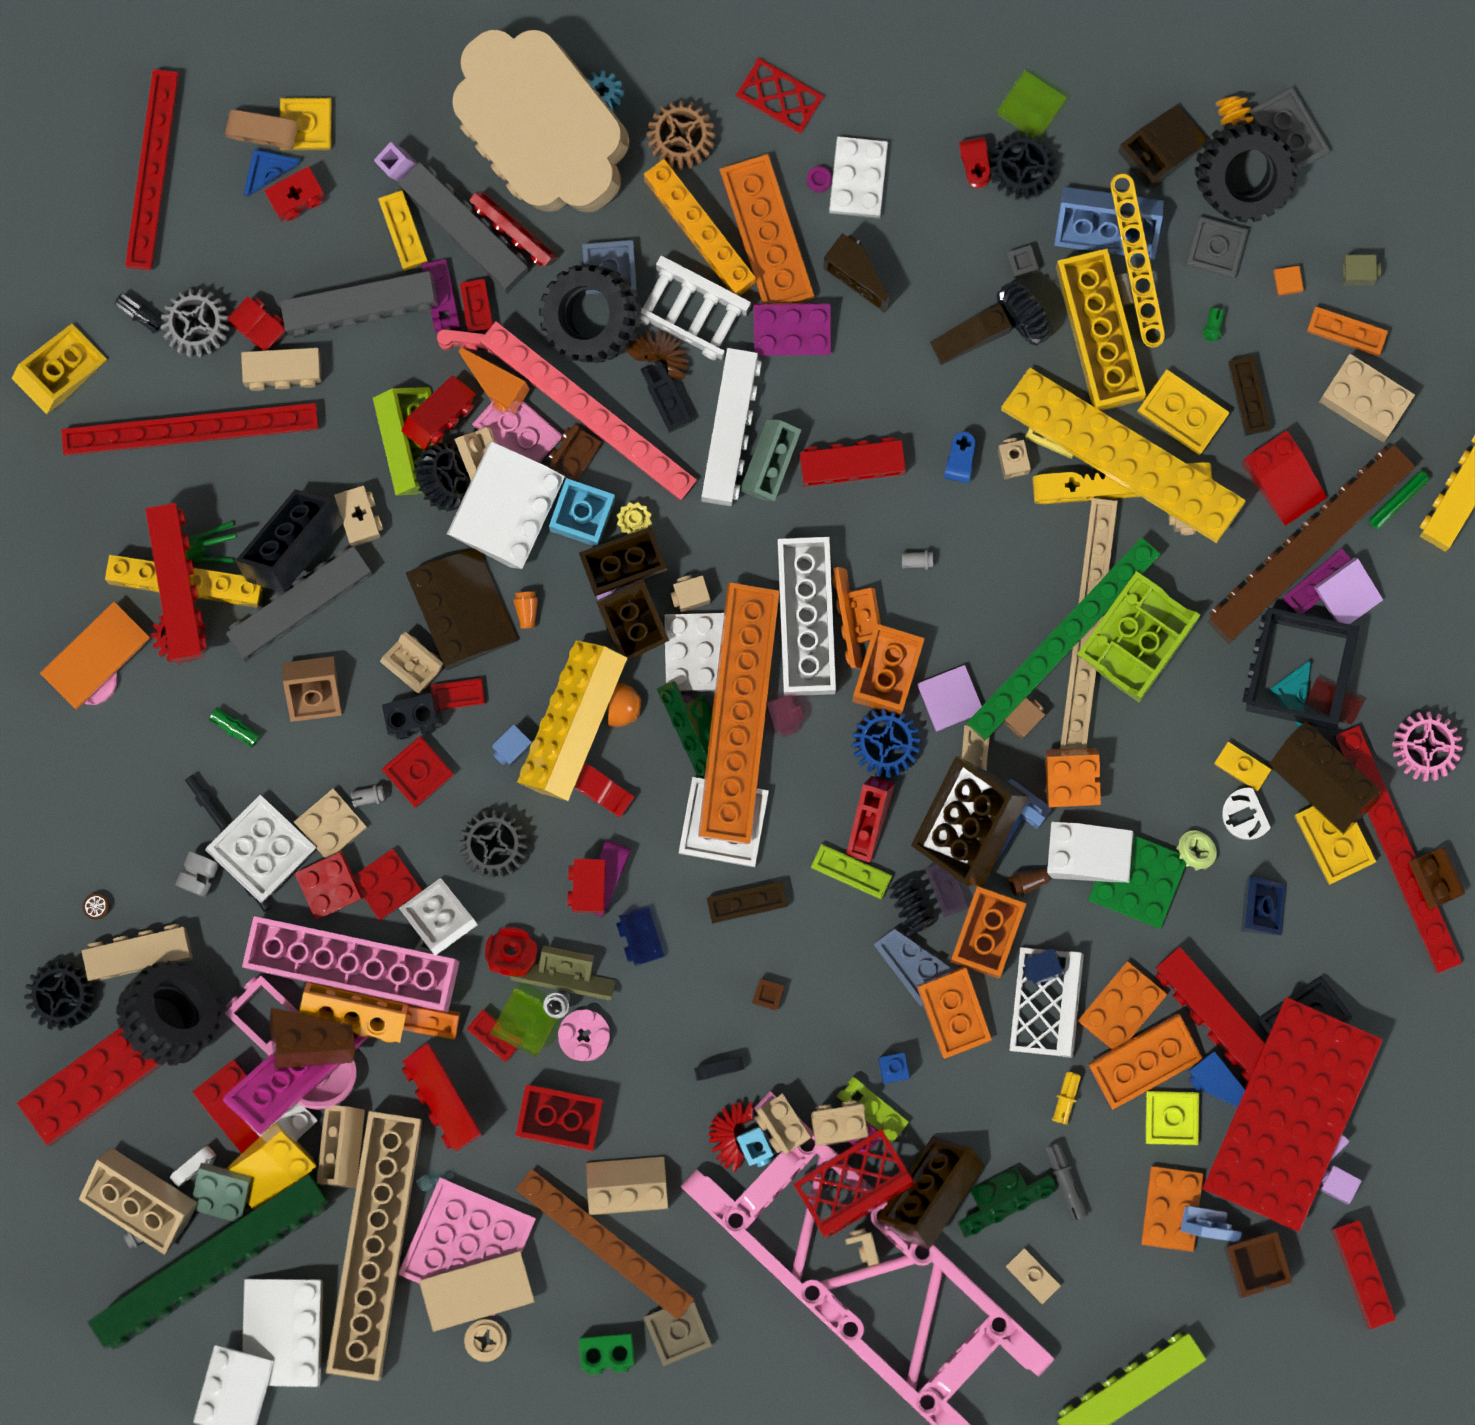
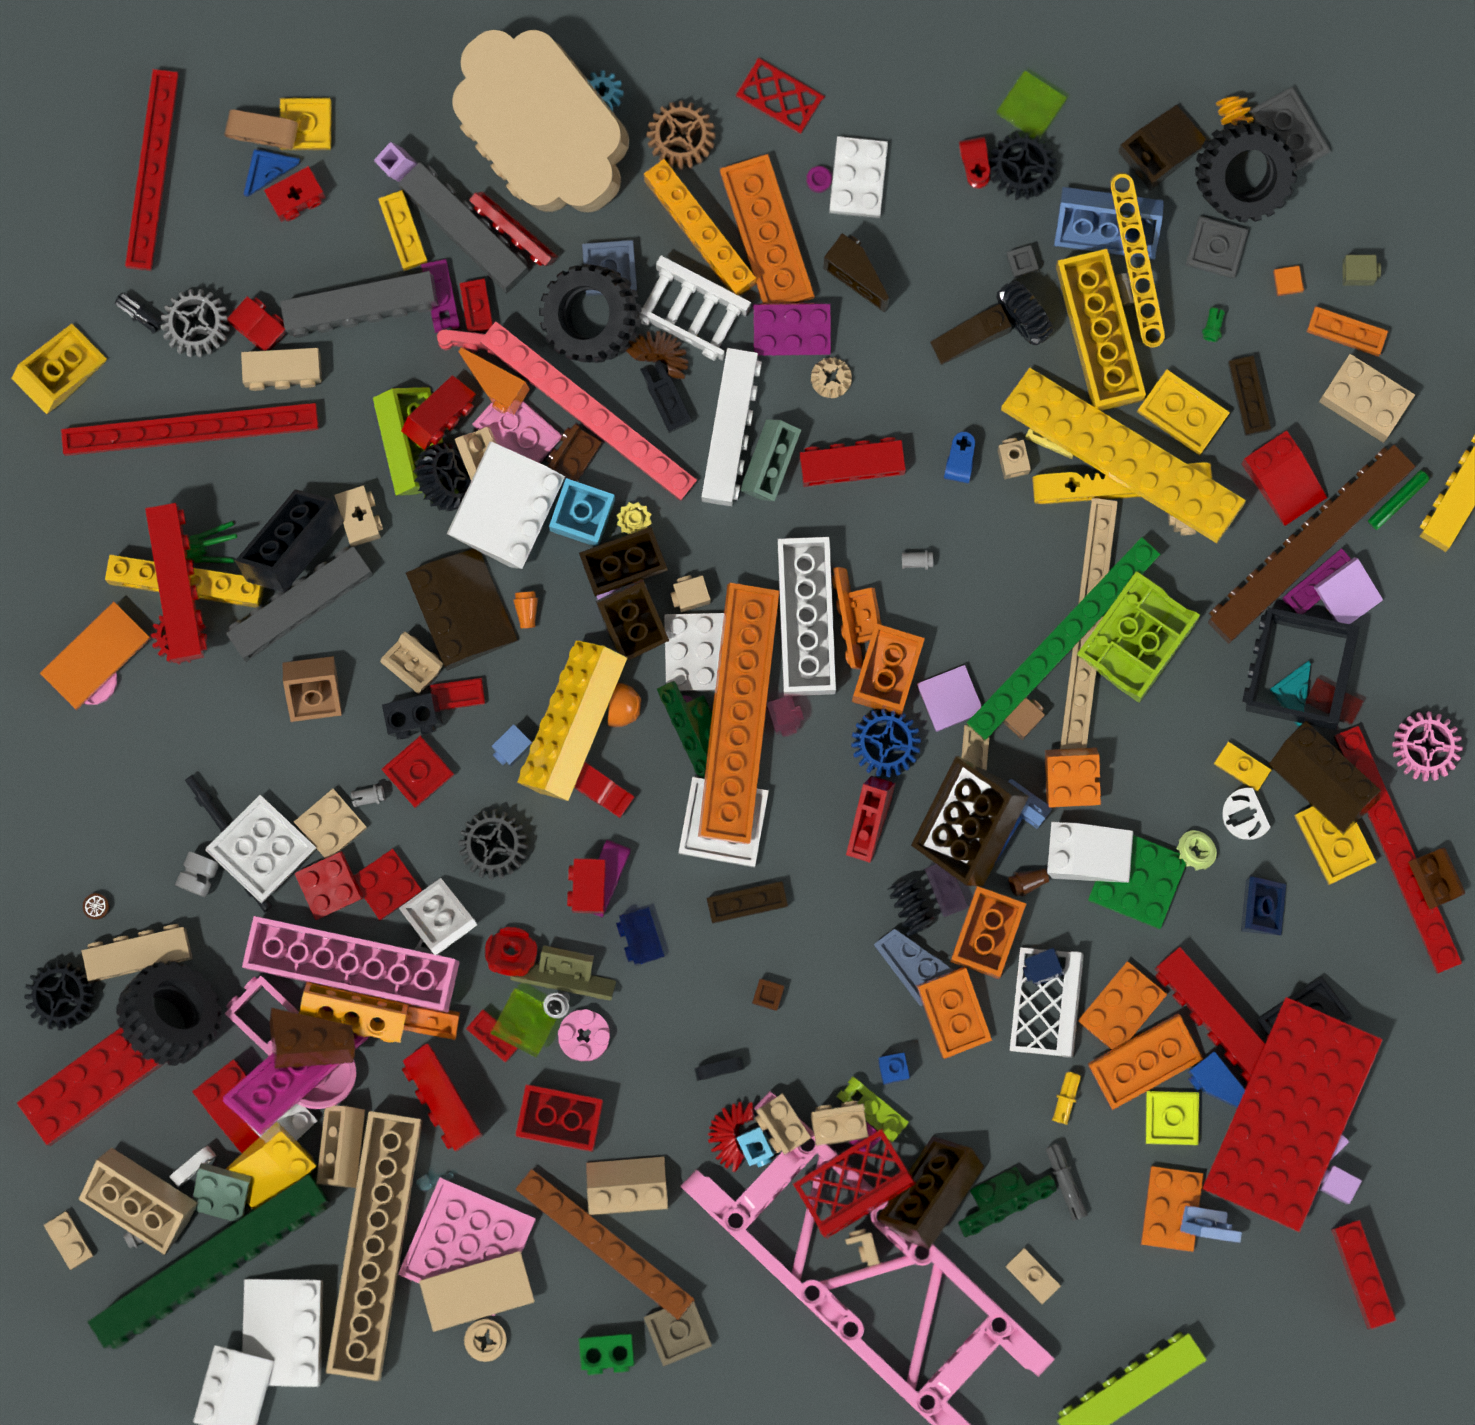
(68, 1240): none -> tan plate
(234, 727): green pin -> none
(831, 389): none -> tan gear
(851, 871): lime tile -> none
(1257, 1264): reddish brown piece -> none

